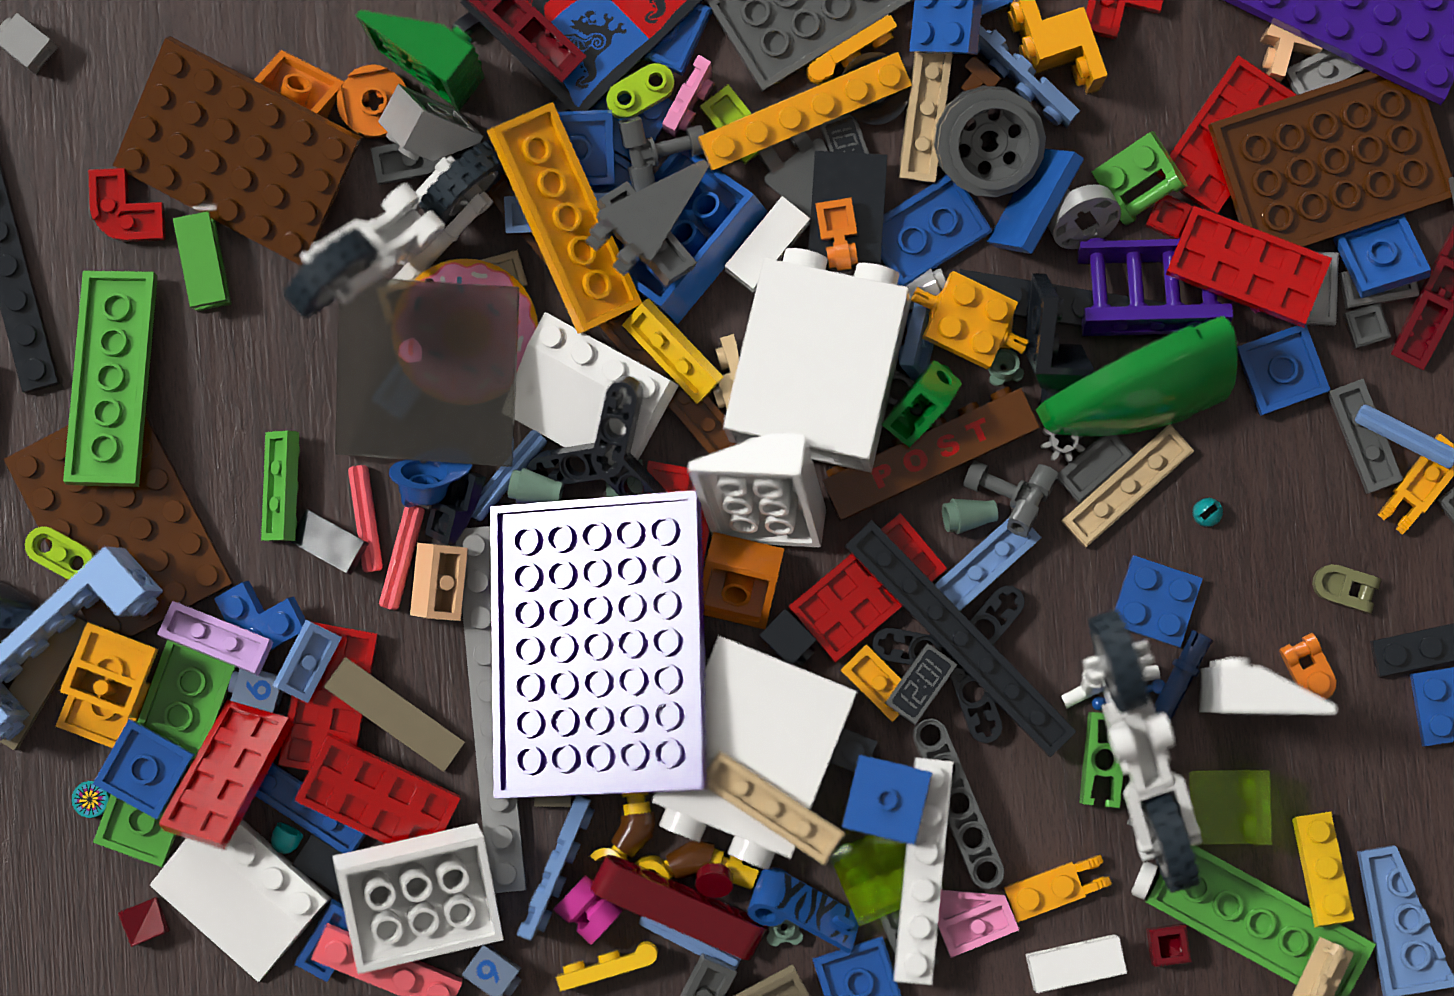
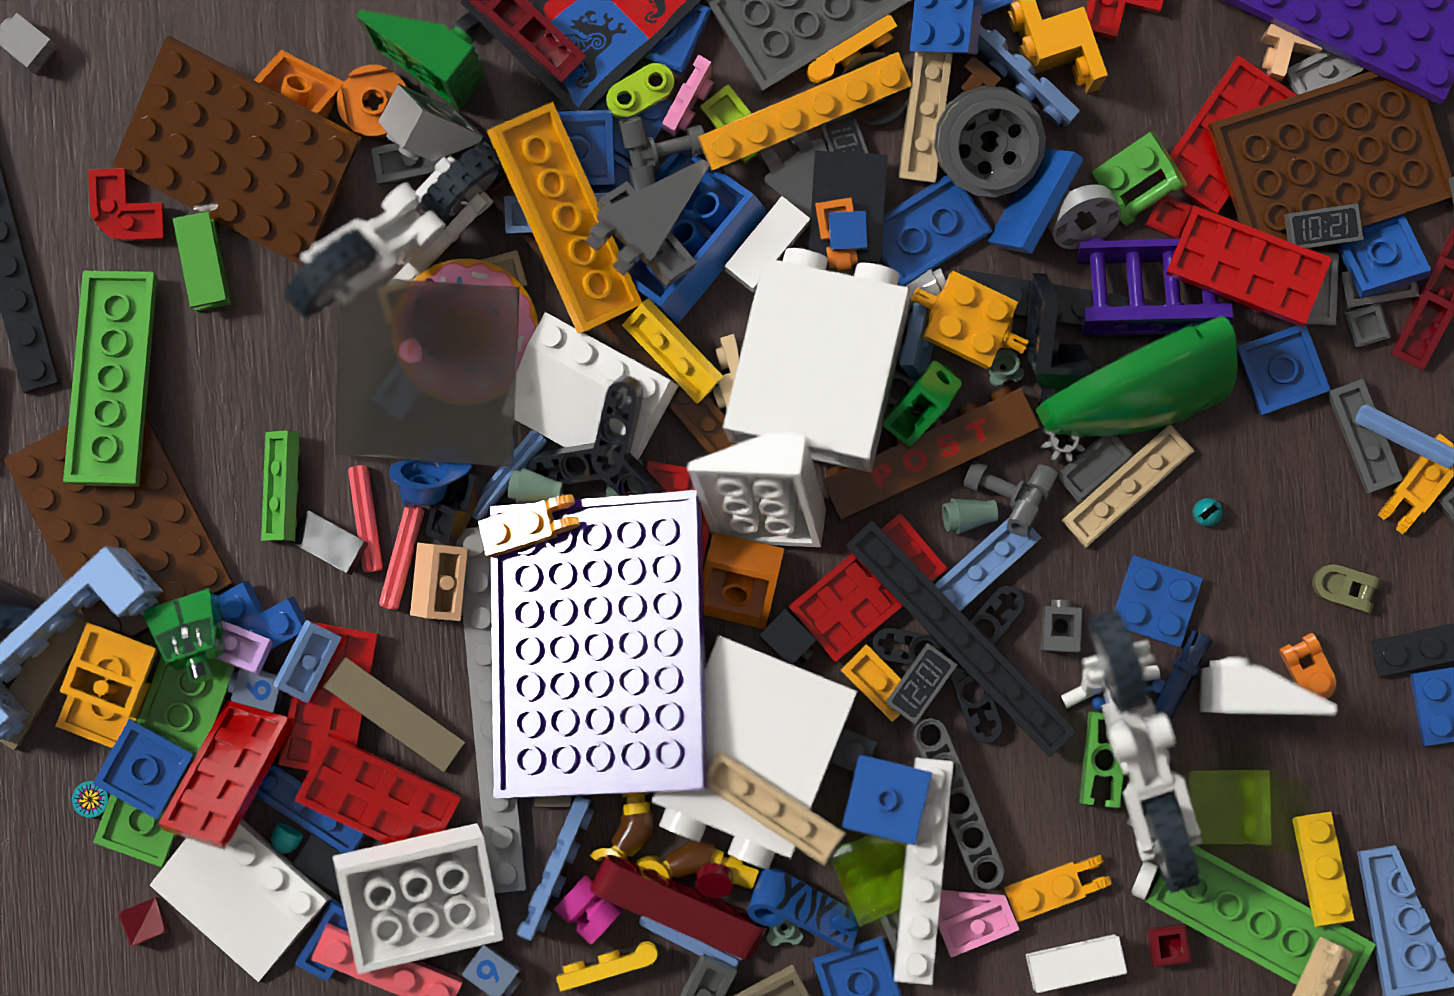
(62, 553): lime plate -> none
(189, 632): none -> green torso
(526, 526): none -> hinge
(847, 230): none -> blue tile
(1070, 639): none -> dark grey brick
(1324, 226): none -> tile

